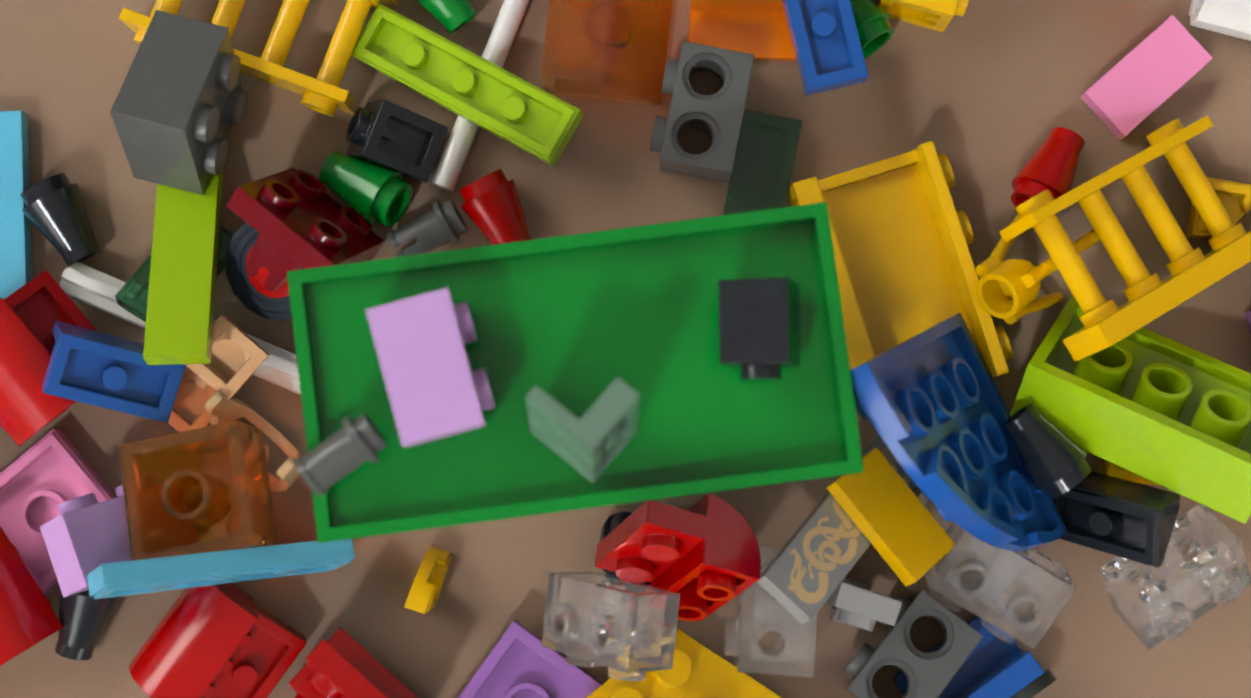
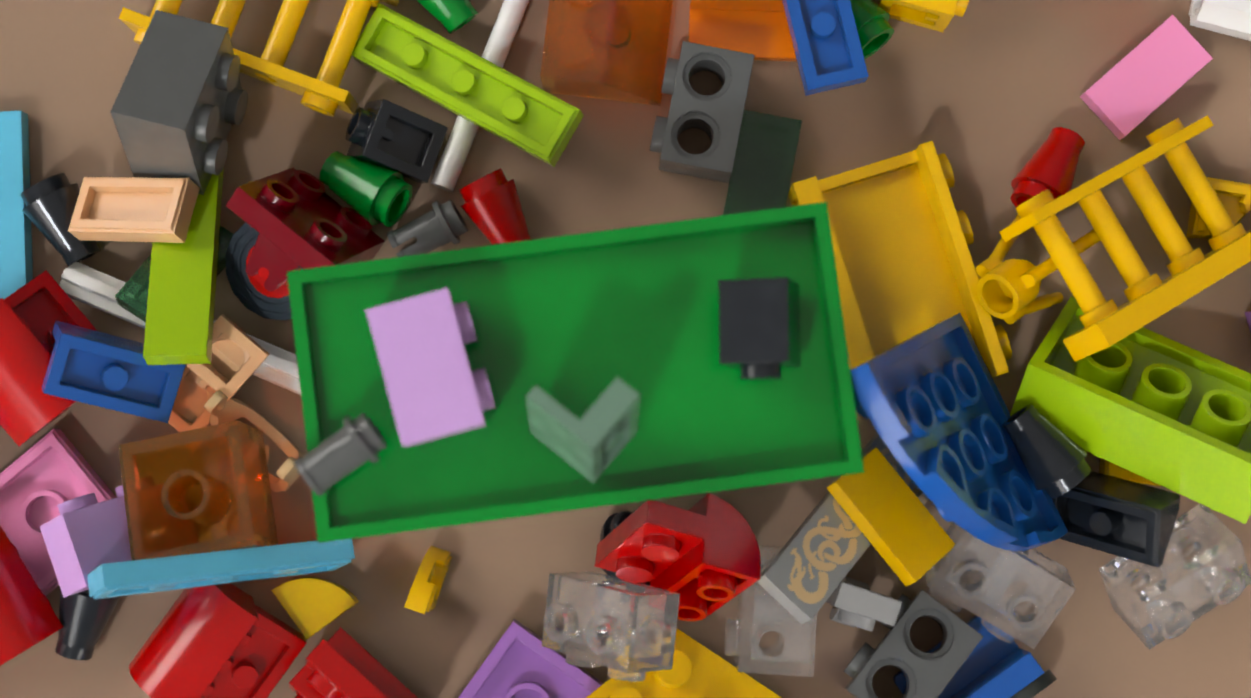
(134, 209): none -> light nougat tile
(314, 602): none -> yellow tile

